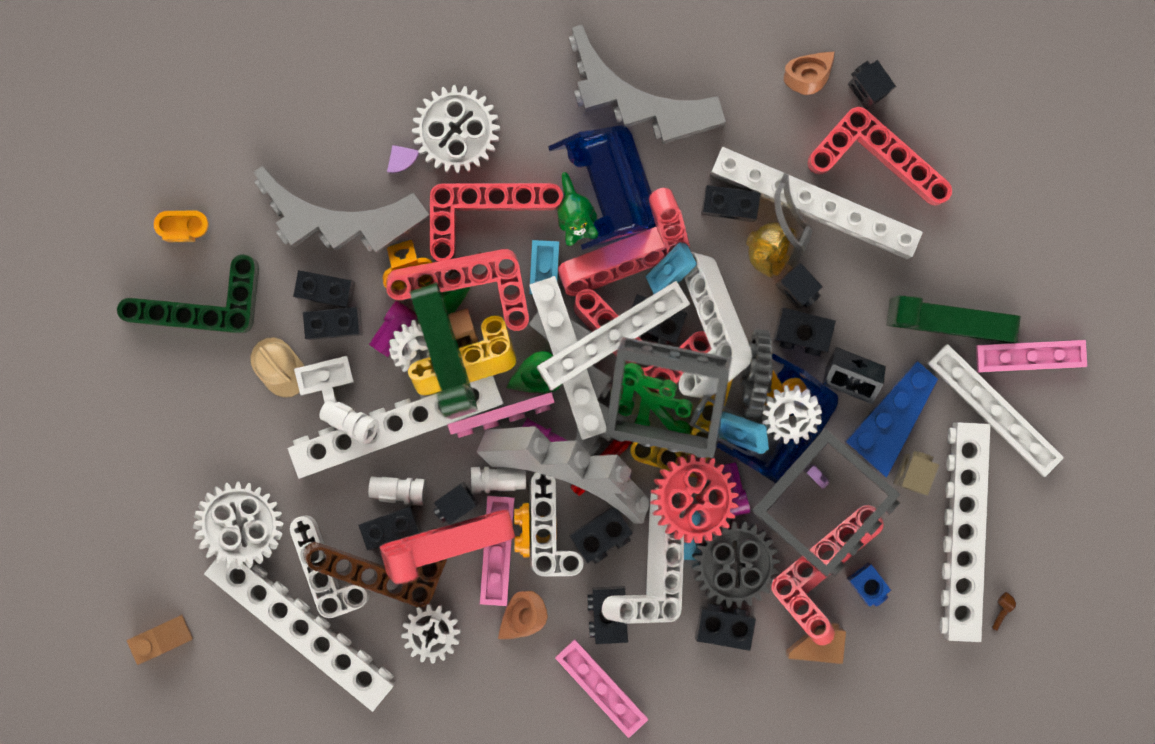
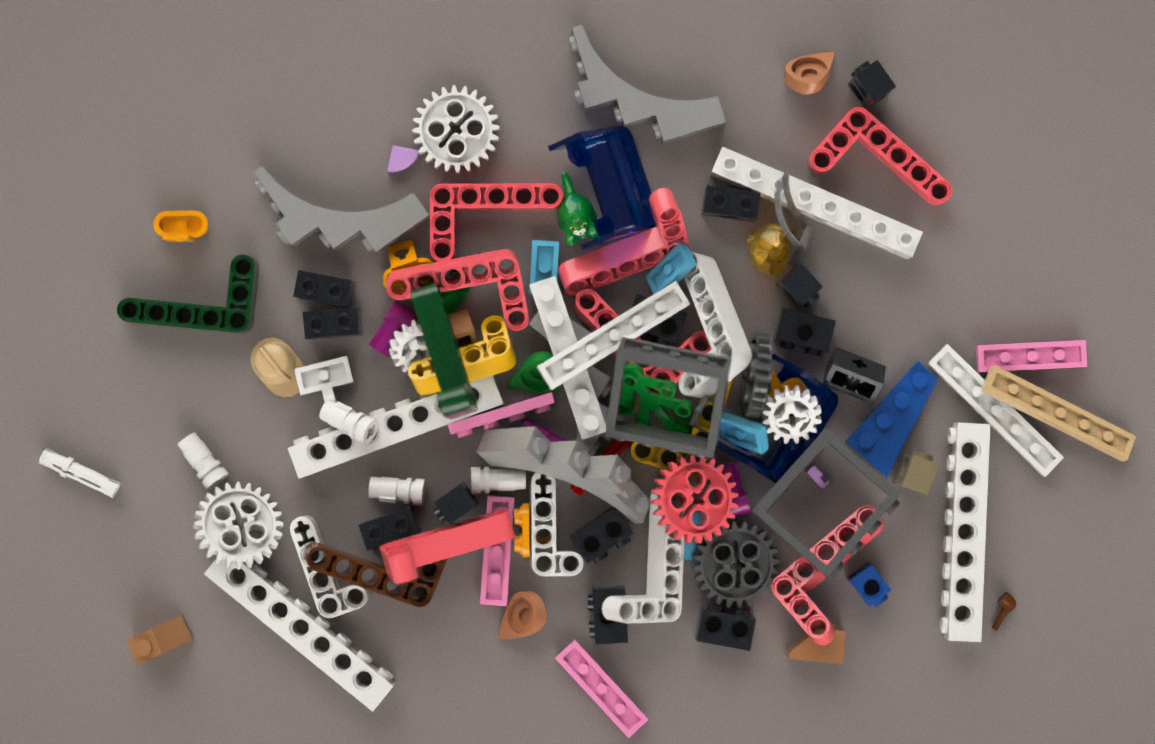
(69, 468): none -> white pin
(202, 460): none -> white axle
(443, 636): white gear -> none
(915, 314): dark green beam -> none
(1058, 413): none -> tan plate

